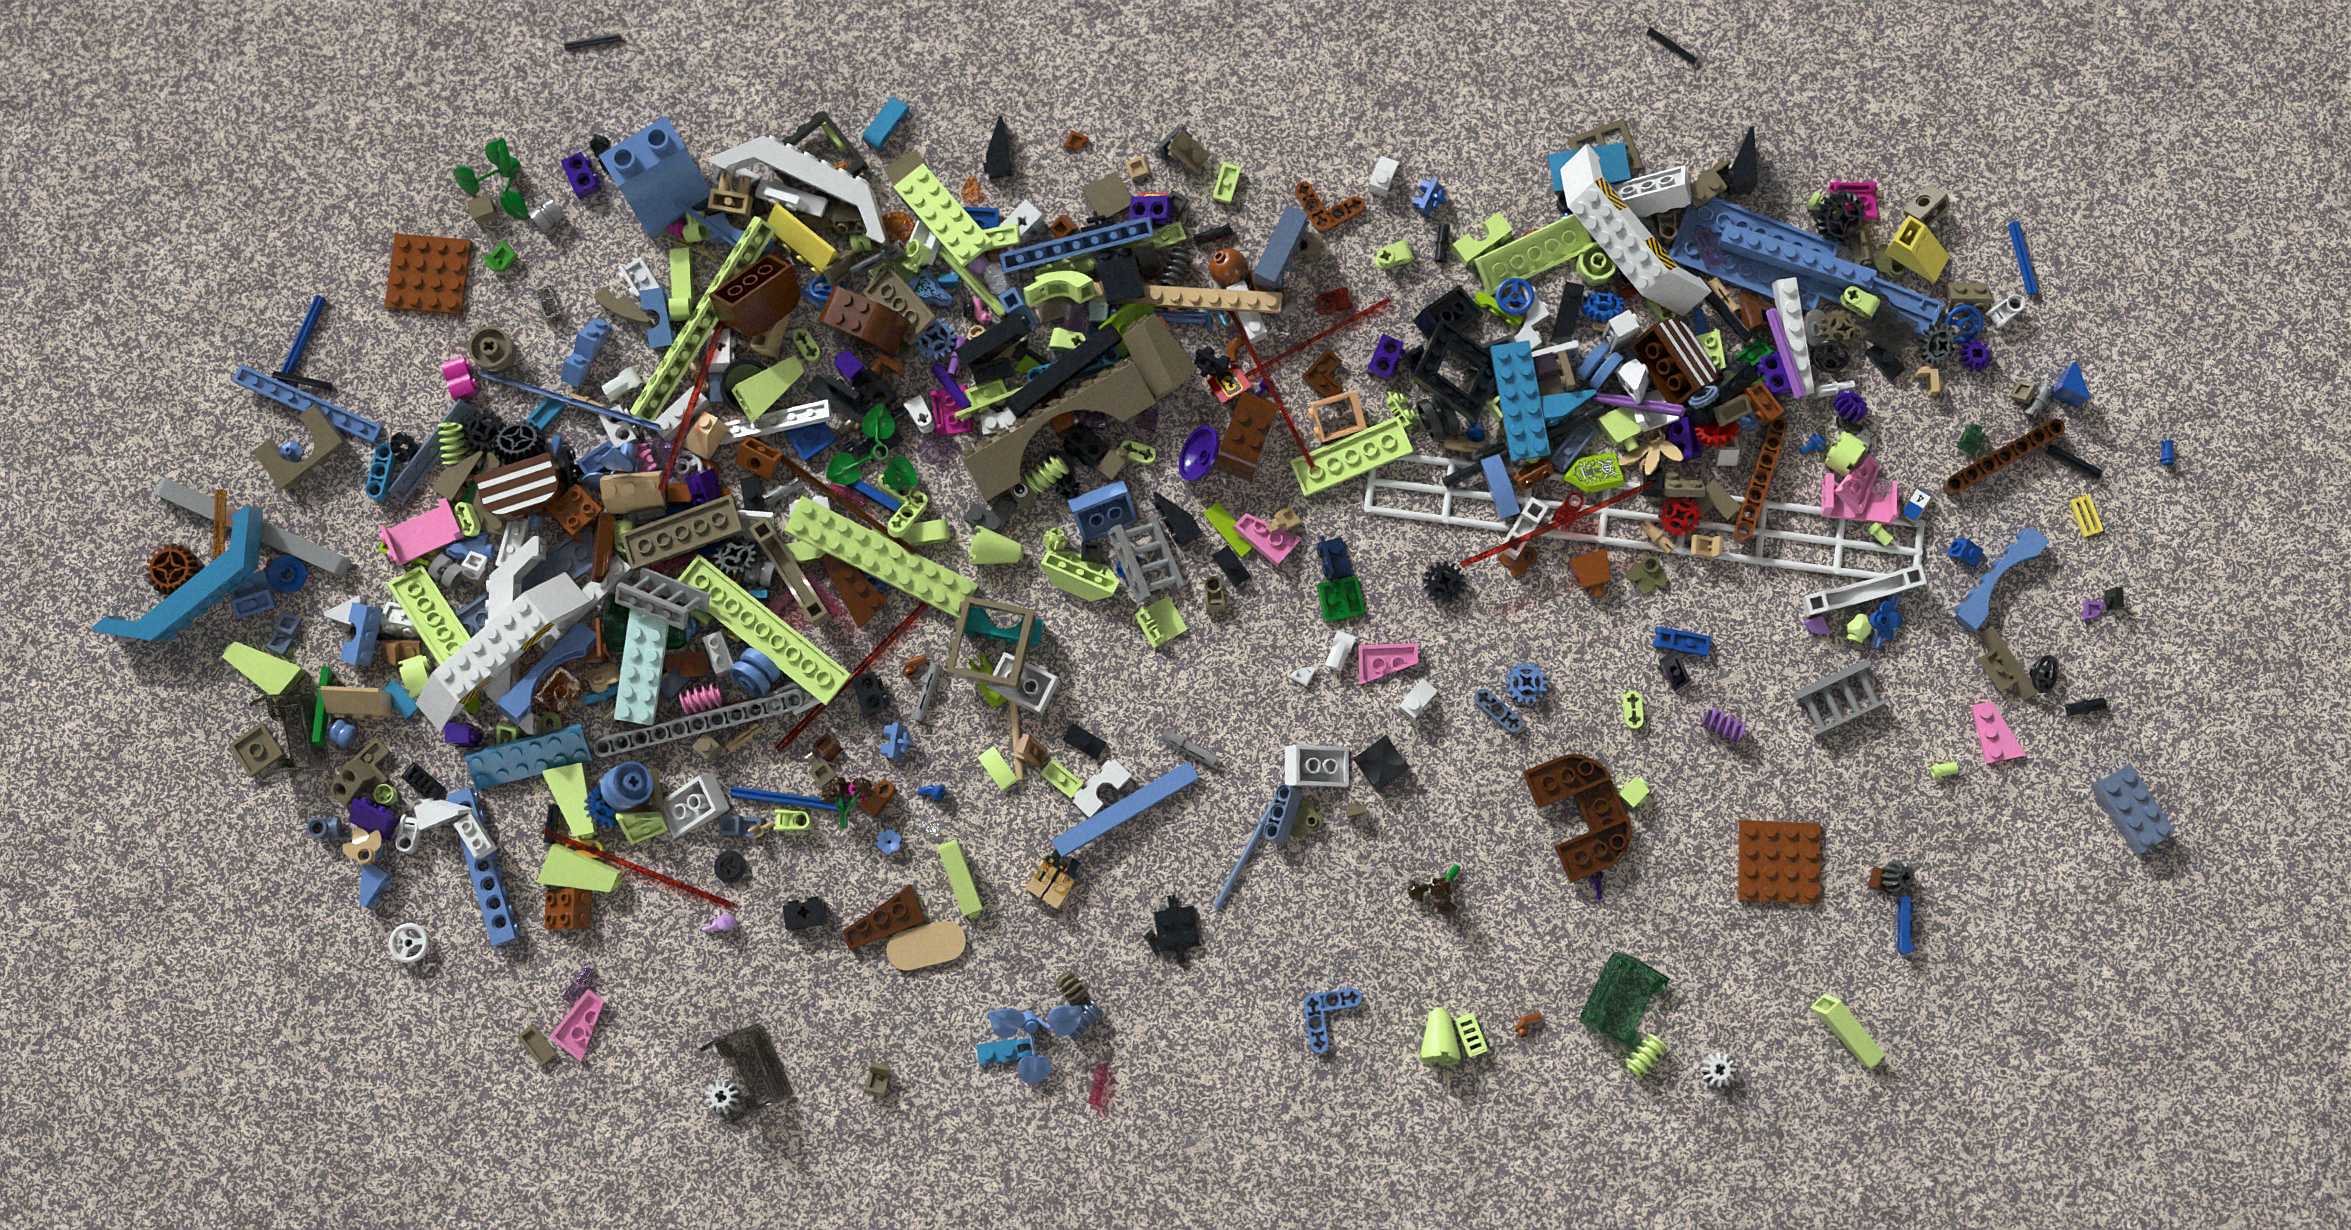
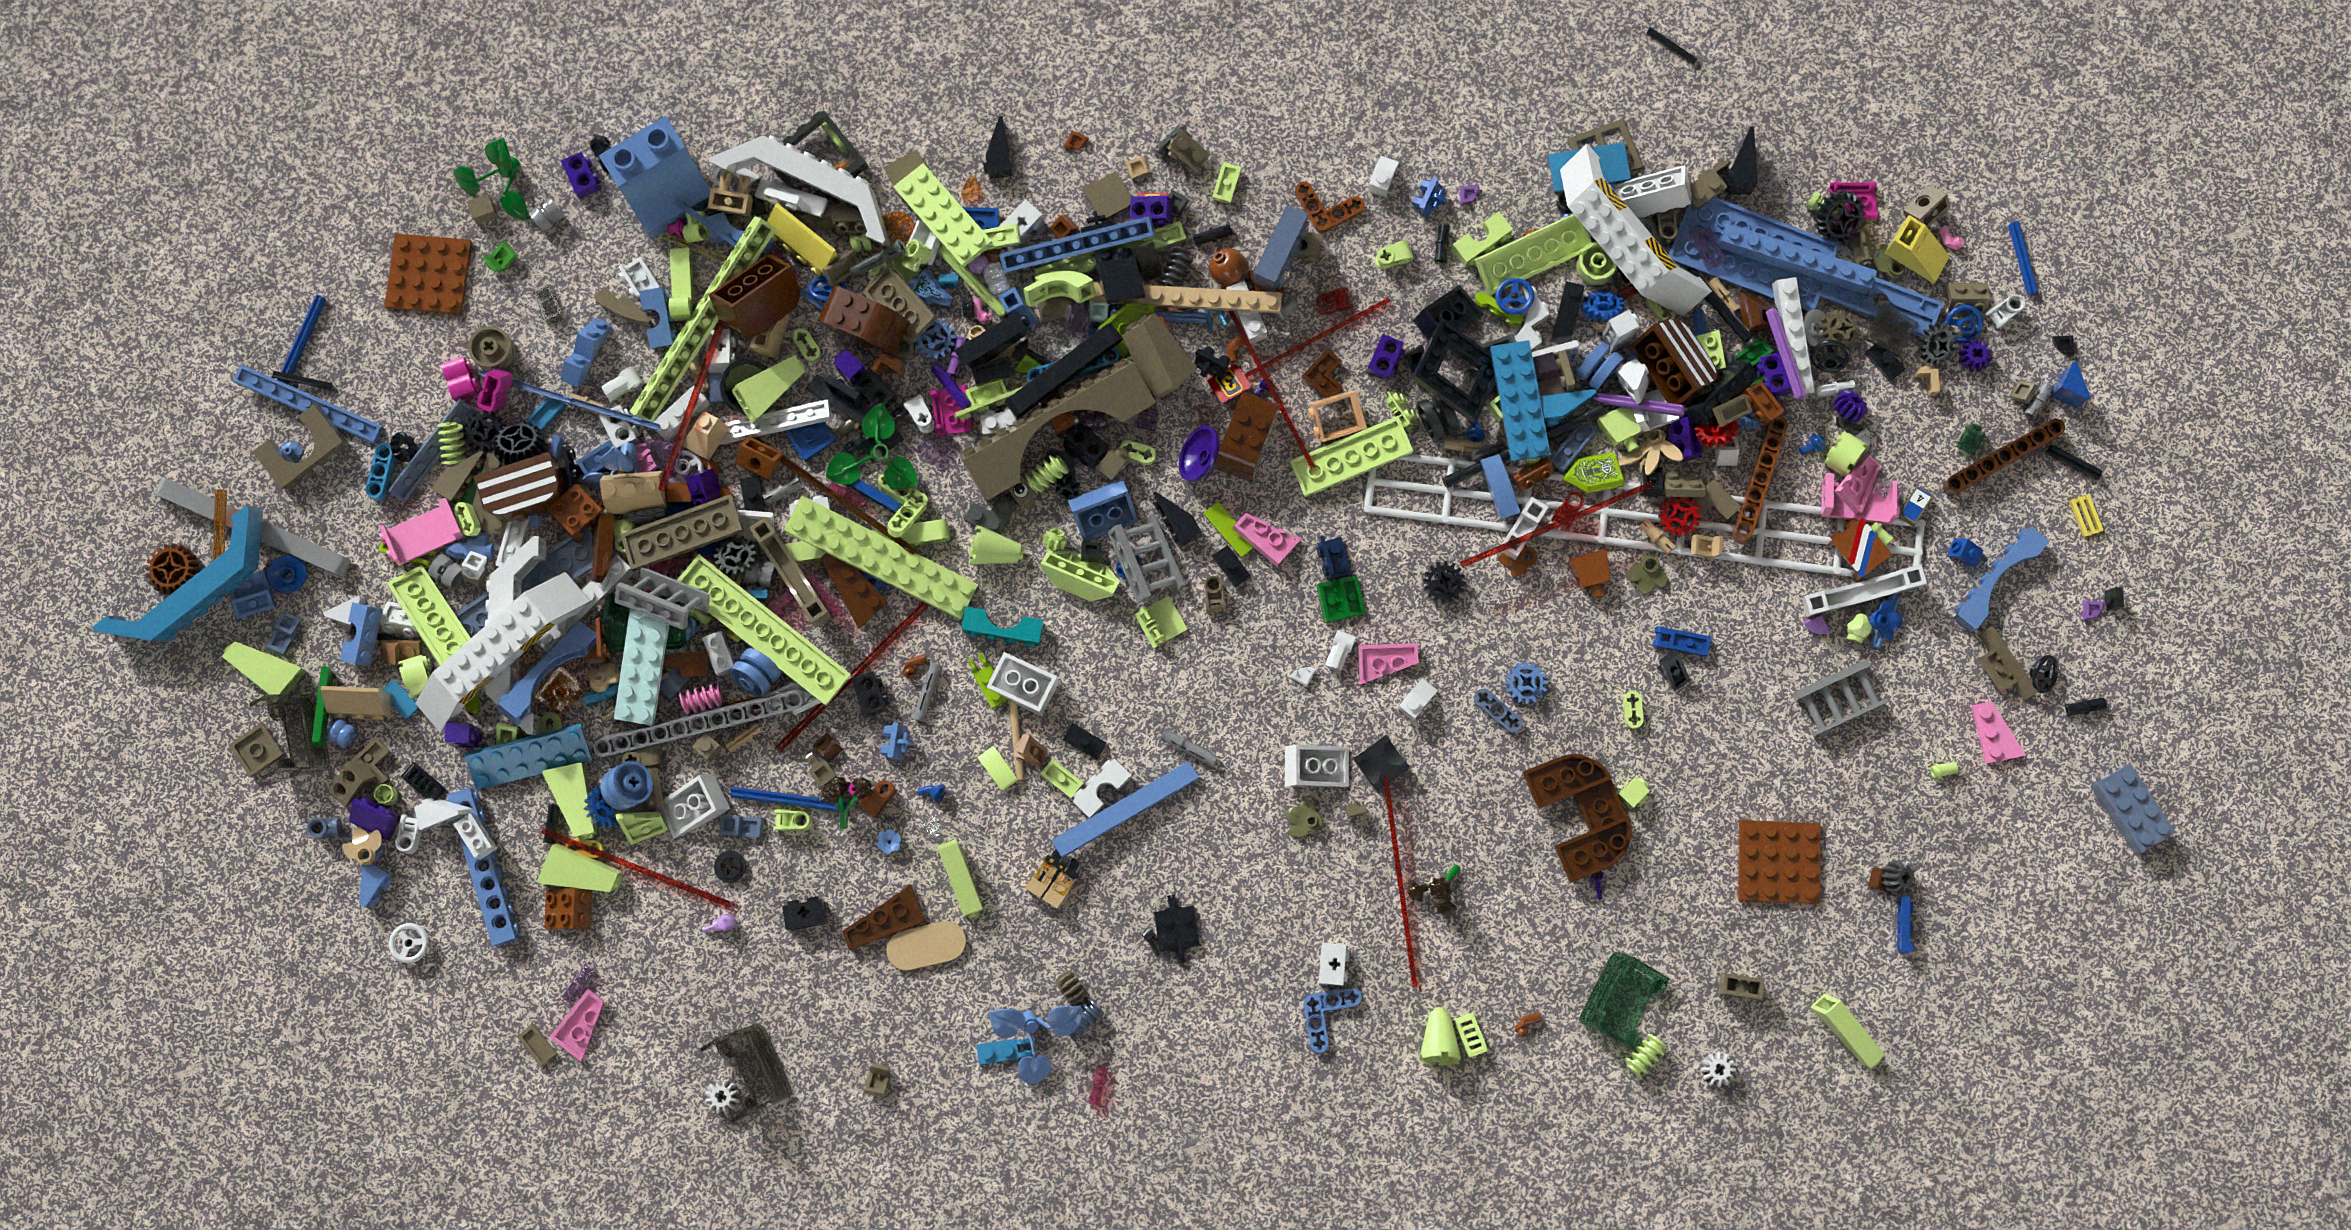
(494, 391): none -> dark pink brick
(592, 41): black bar -> none
(647, 756): none -> dark tan piece
(758, 830): tan hand -> none
(885, 123): dark azure beam -> none
(1021, 652): dark tan window -> none
(1064, 340): yellowish green piece -> none
(1243, 859): sand blue bar -> none
(1282, 804): sand blue beam -> none
(1286, 519): tan plate -> none
(1329, 952): none -> white brick
(1400, 881): none -> clear red piece
(1467, 194): none -> medium lavender tile
(1704, 397): sand blue gear -> none
(1723, 724): medium lavender piece -> none
(1741, 986): none -> dark tan brick
(1860, 547): none -> panel
(1861, 303): yellowish green piece -> none
(1948, 240): none -> bright pink arm
(2064, 344): none -> black tile
(2167, 453): blue pin -> none

